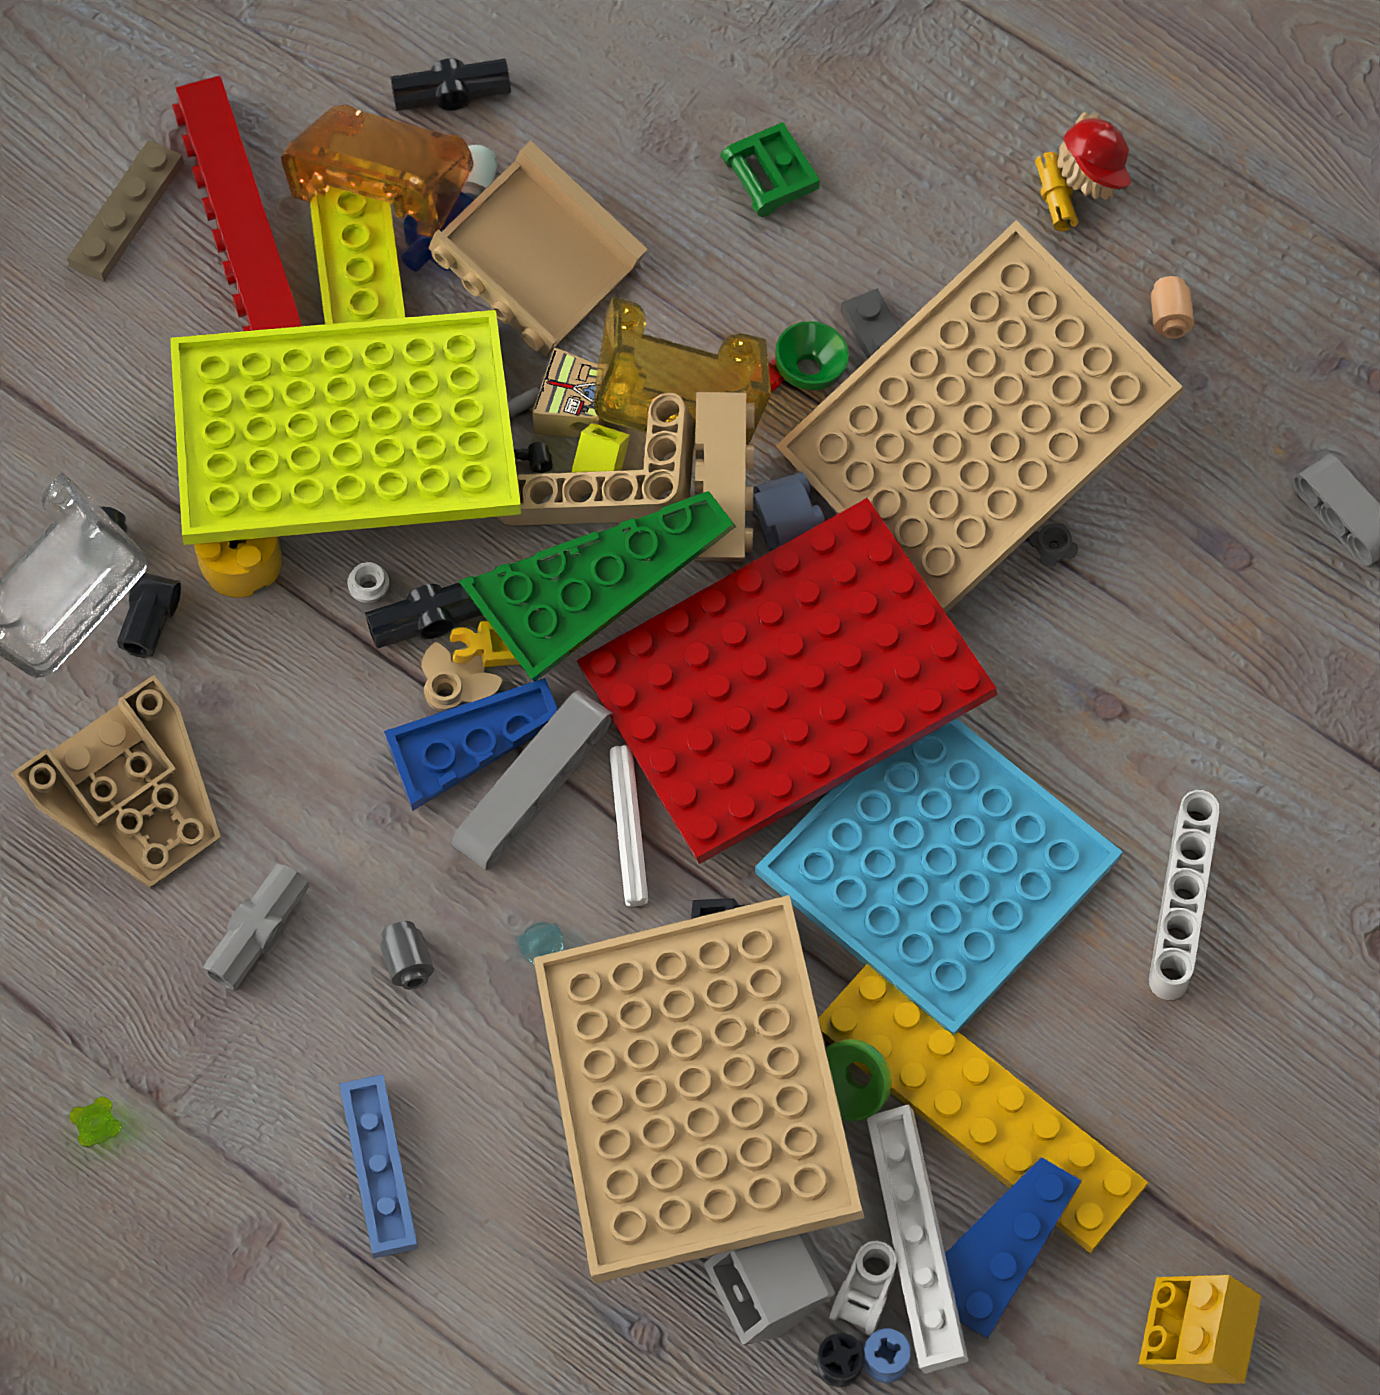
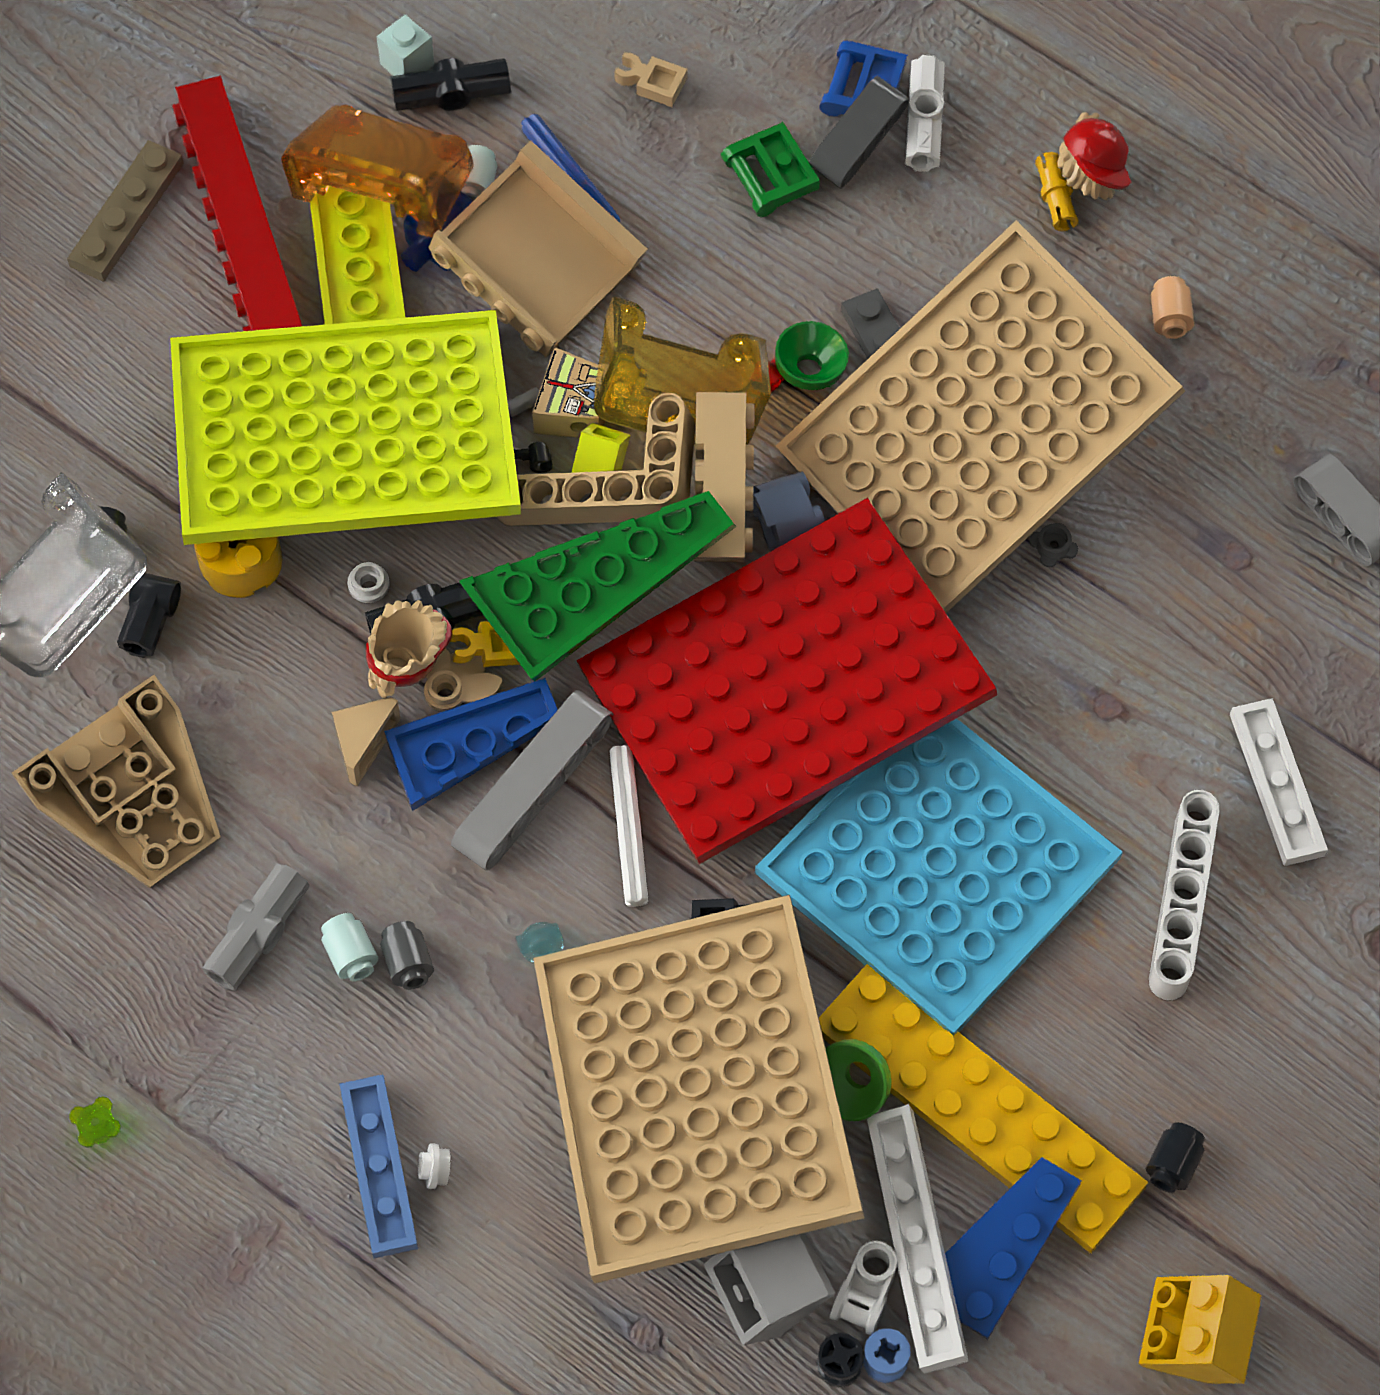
(349, 947): none -> light aqua brick
(362, 733): none -> tan slope
(405, 48): none -> light aqua brick
(405, 645): none -> tan hair
(434, 1166): none -> white plate
(544, 138): none -> blue axle
(656, 81): none -> tan plate
(859, 131): none -> dark grey beam
(877, 61): none -> blue plate
(923, 129): none -> white piece
(1176, 1157): none -> black brick
(1278, 782): none -> white plate

